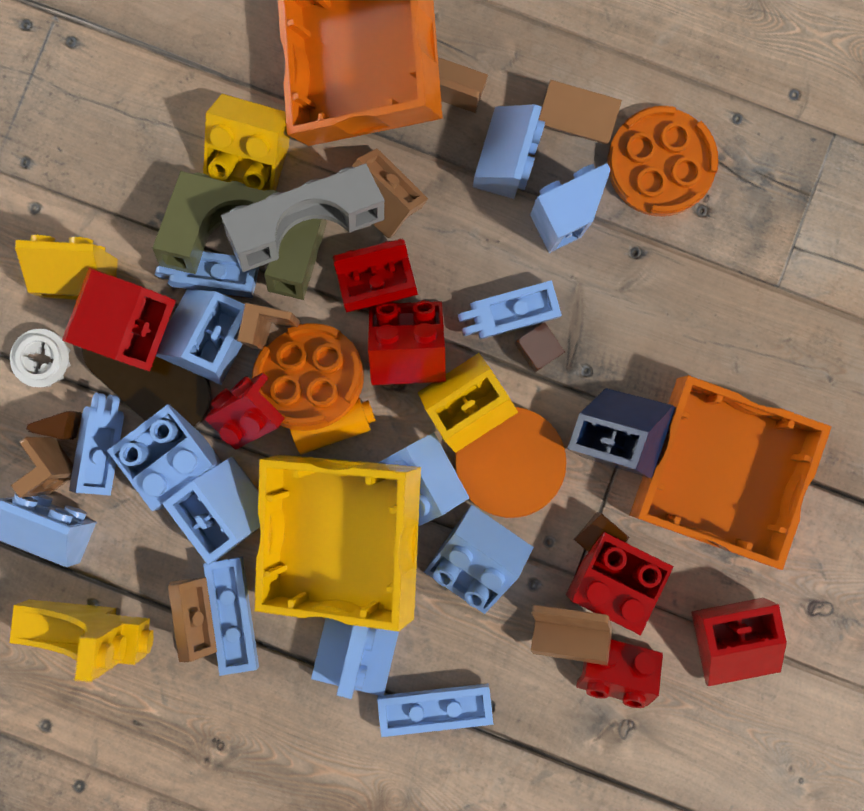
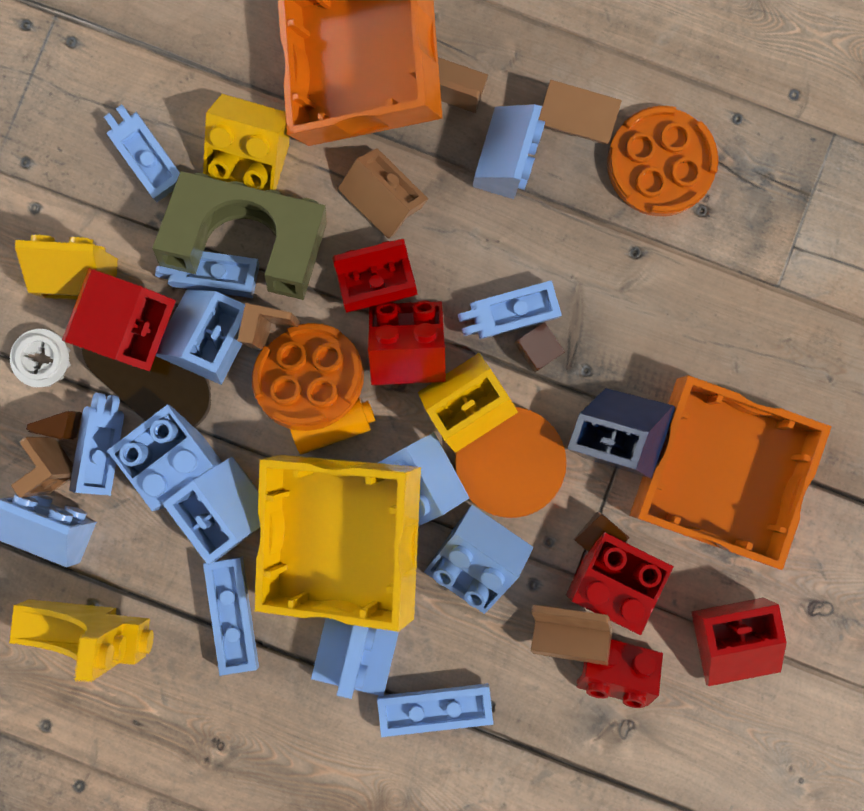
(143, 153): none -> light blue hinge
(192, 619): medium nougat panel -> none
(243, 412): red bracket -> none
(345, 198): light grey arch -> none
(568, 209): light blue slope -> none

